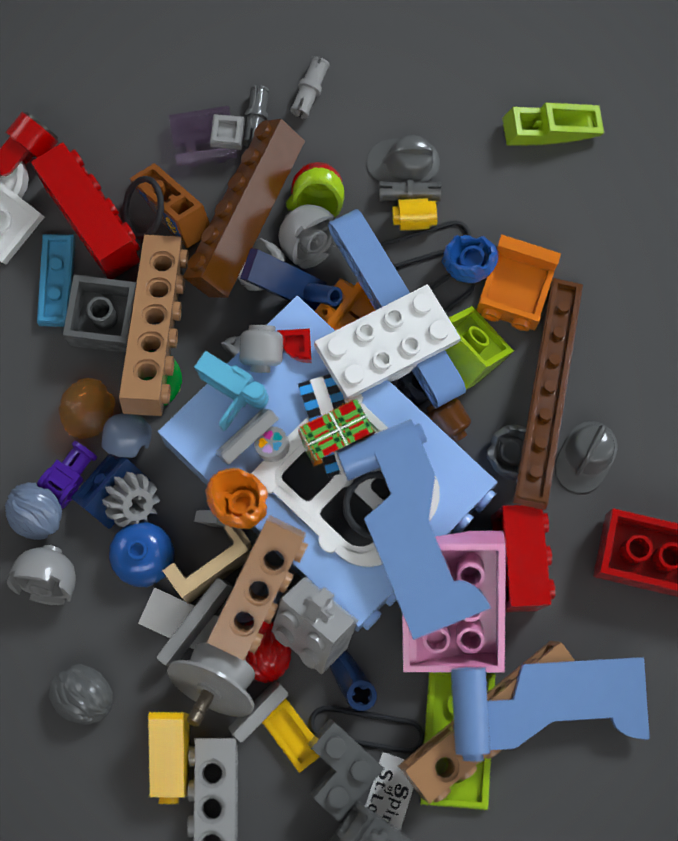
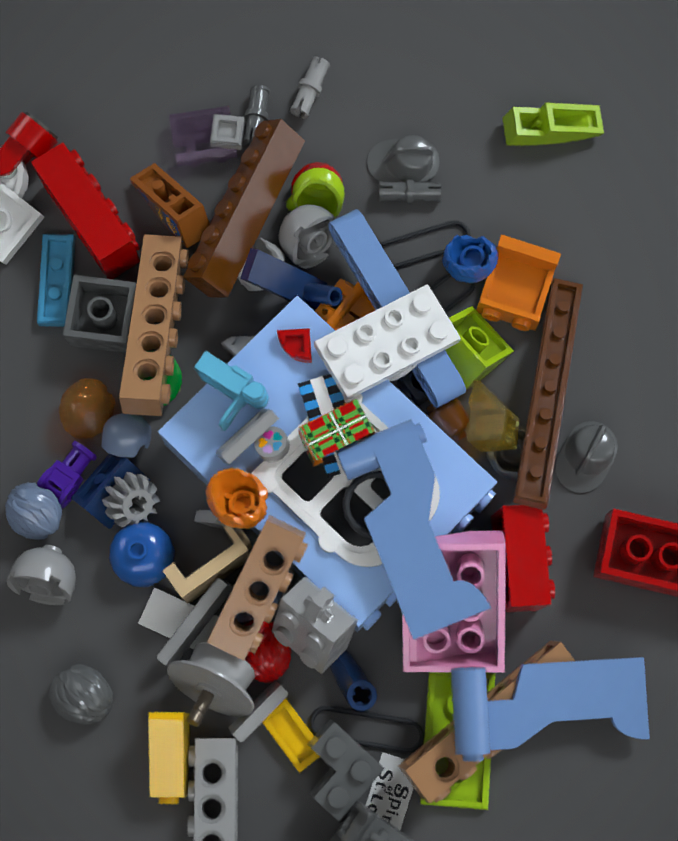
(160, 202): black piece -> none
(261, 348): light grey head -> none
(415, 214): yellow brick -> none
(491, 421): none -> clear yellow slope

